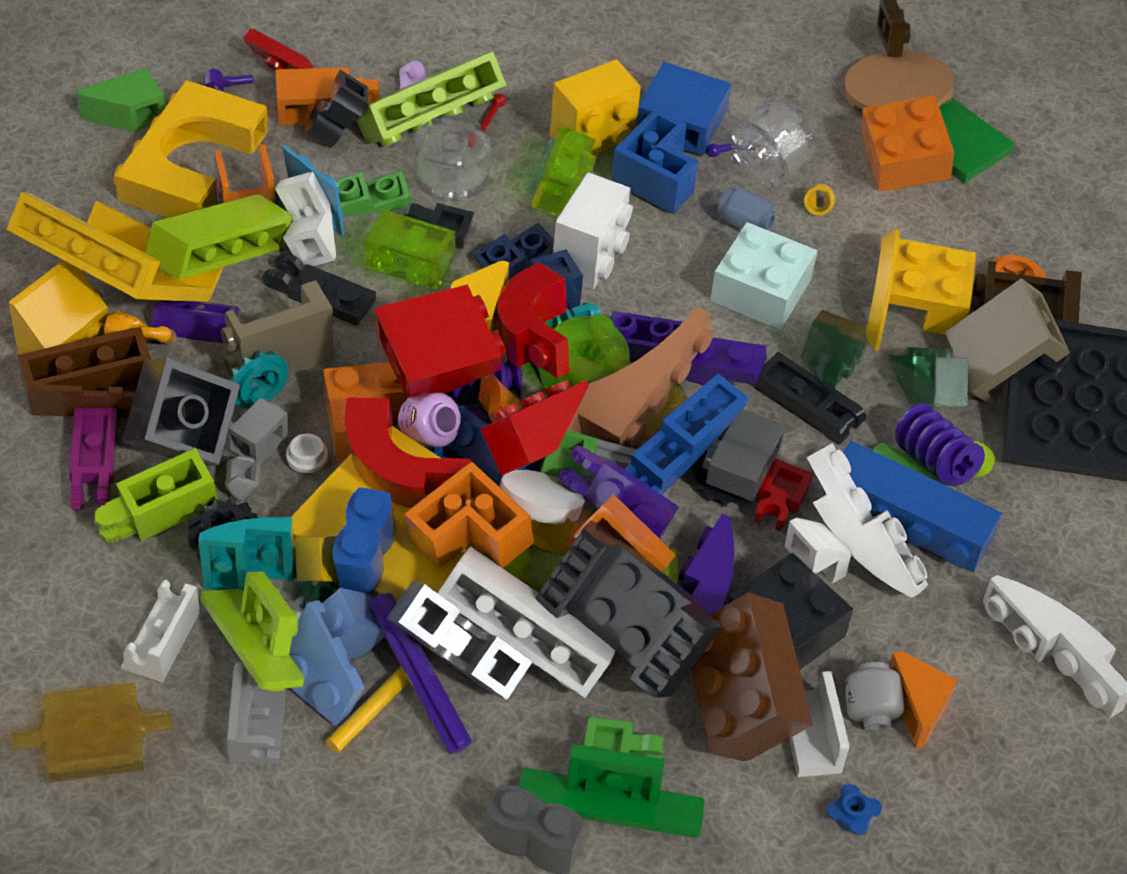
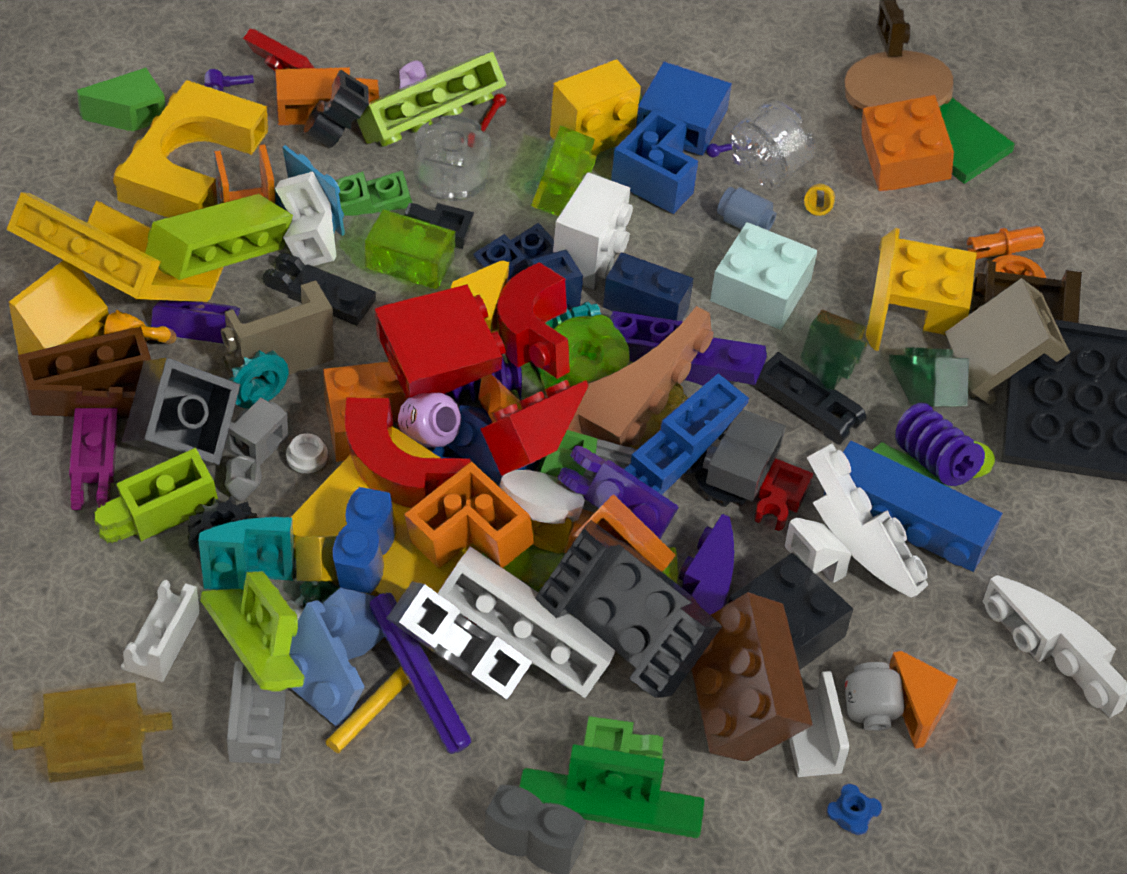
(647, 289): none -> dark blue brick
(1006, 242): none -> orange axle

